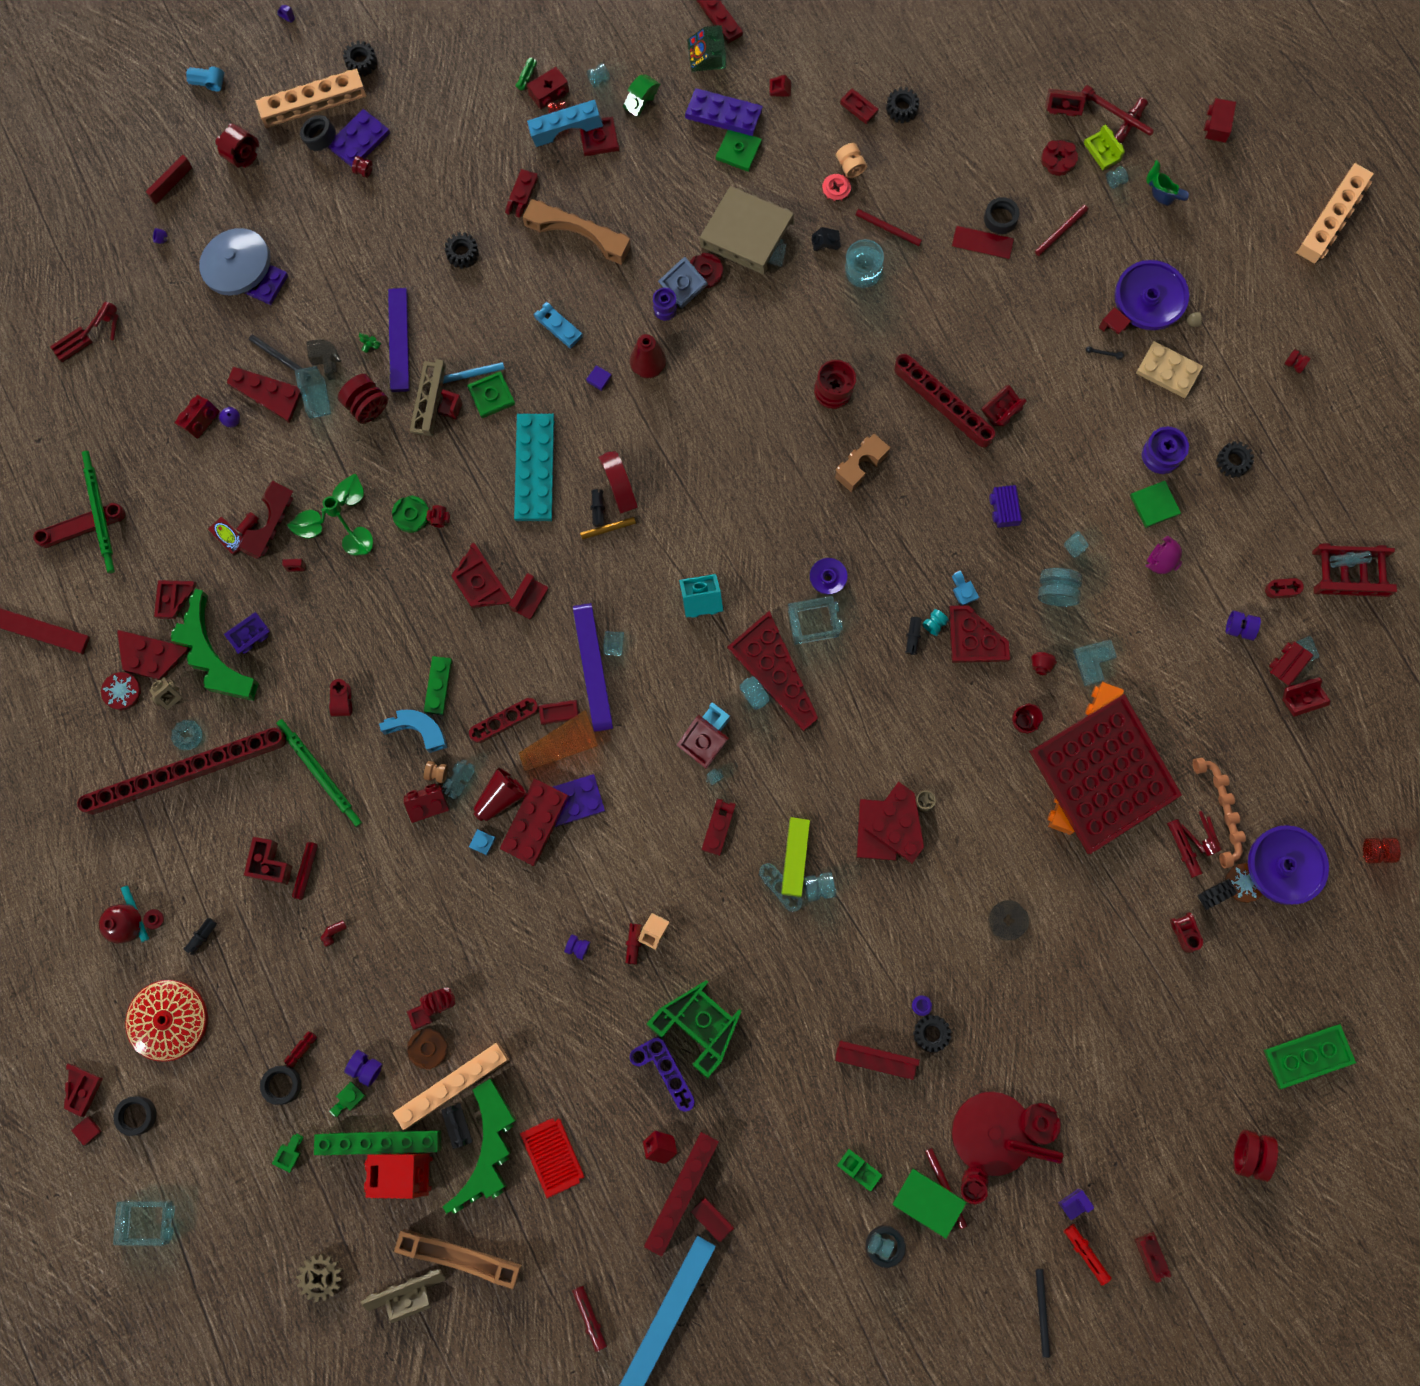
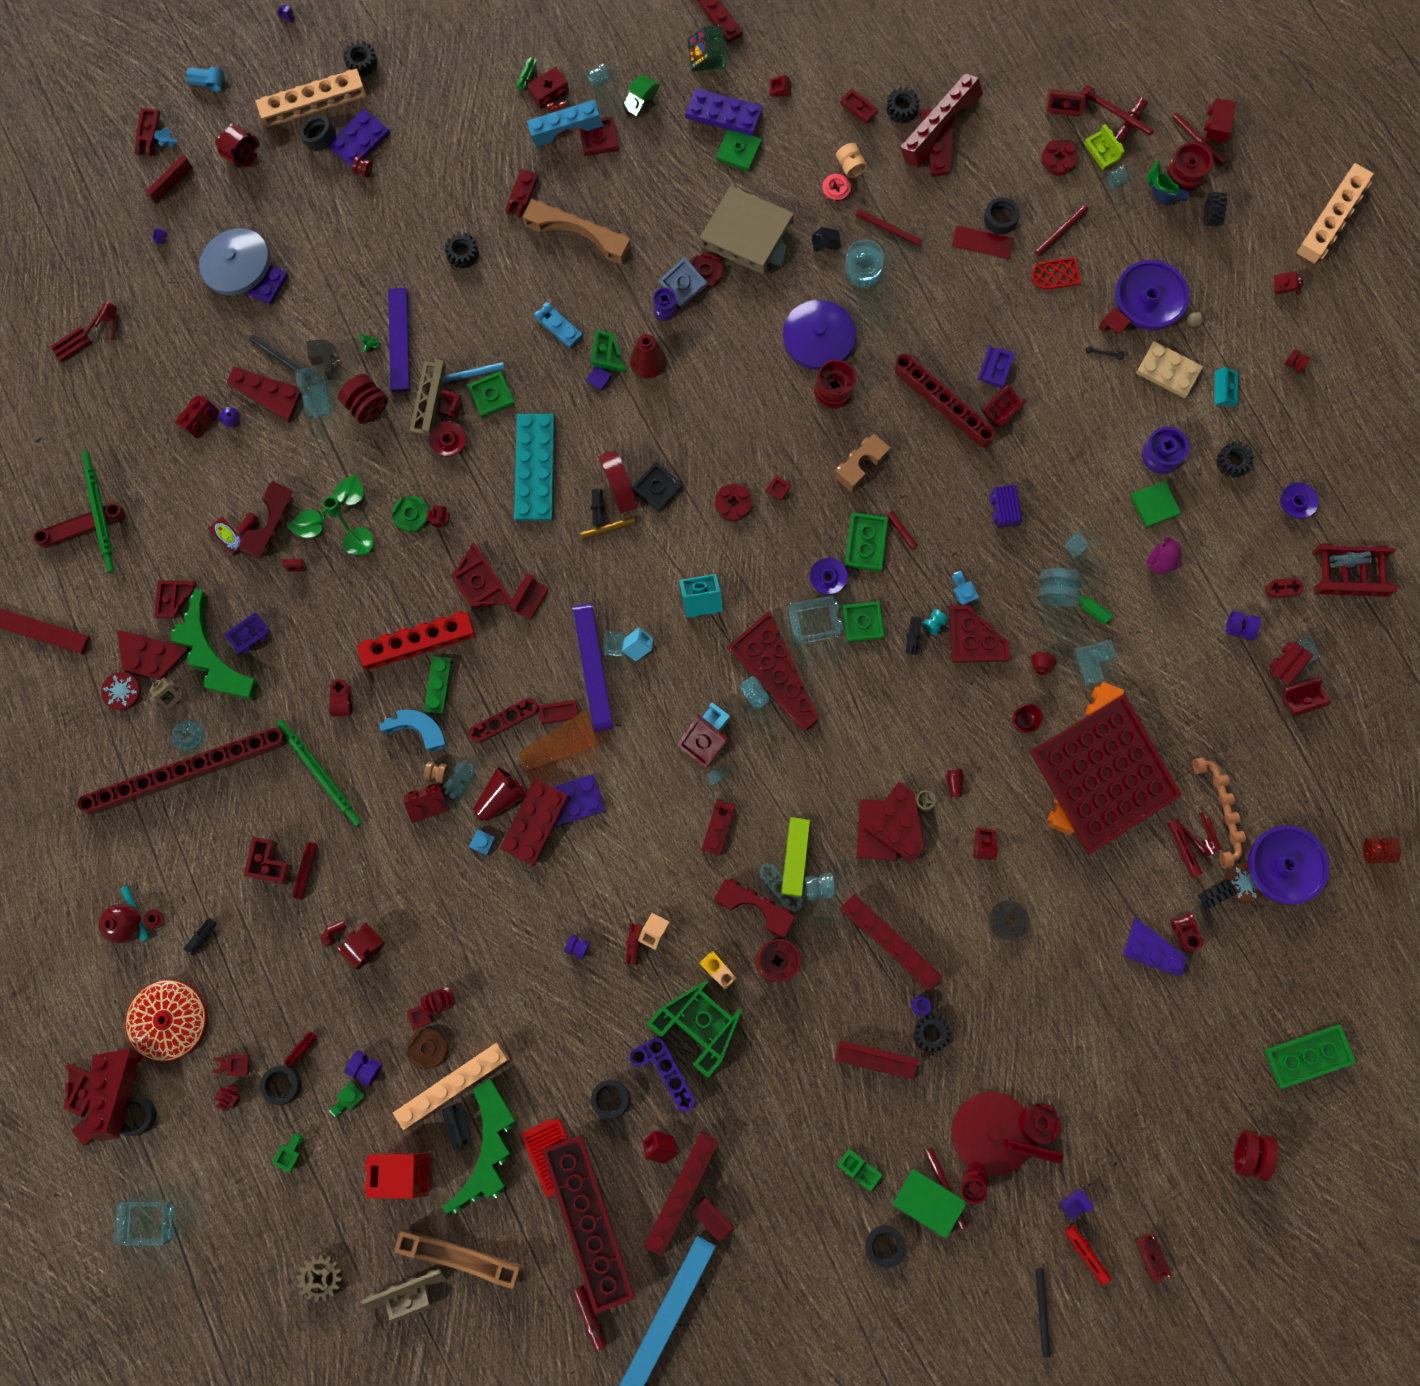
(110, 1091): none -> dark red wedge
(146, 130): none -> dark red hinge
(164, 137): none -> dark azure piece
(227, 1098): none -> dark red gear
(234, 1065): none -> dark red plate
(361, 946): none -> dark red brick
(377, 1142): green brick -> none
(426, 644): none -> red brick
(443, 432): none -> dark red dish
(588, 1224): none -> dark red brick
(595, 1095): none -> black tyre
(605, 352): none -> green wing
(637, 644): none -> medium azure panel
(657, 487): none -> black tile
(718, 970): none -> leg
(730, 492): none -> dark red plate
(732, 895): none -> dark red arch
(778, 488): none -> dark red plate
(782, 950): none -> dark red wheel
(818, 333): none -> dark purple dish
(863, 622): none -> green tile
(866, 542): none -> green tile
(885, 1248): clear light blue wheel -> none
(902, 530): none -> dark red piece
(910, 960): none -> dark red arch
(920, 142): none -> dark red arch
(940, 154): none -> dark red wing
(955, 782): none -> dark red cone
(985, 844): none -> dark red slope
(996, 366): none -> dark purple plate
(1050, 263): none -> red window
(1095, 610): none -> green cylinder
(1152, 950): none -> dark purple wing
(1190, 165): none -> dark red wheel
(1198, 138): none -> dark red bar
(1215, 209): none -> black tyre
(1226, 387): none -> teal slope
(1287, 283): none -> dark red bracket
(1304, 495): none -> dark purple dish

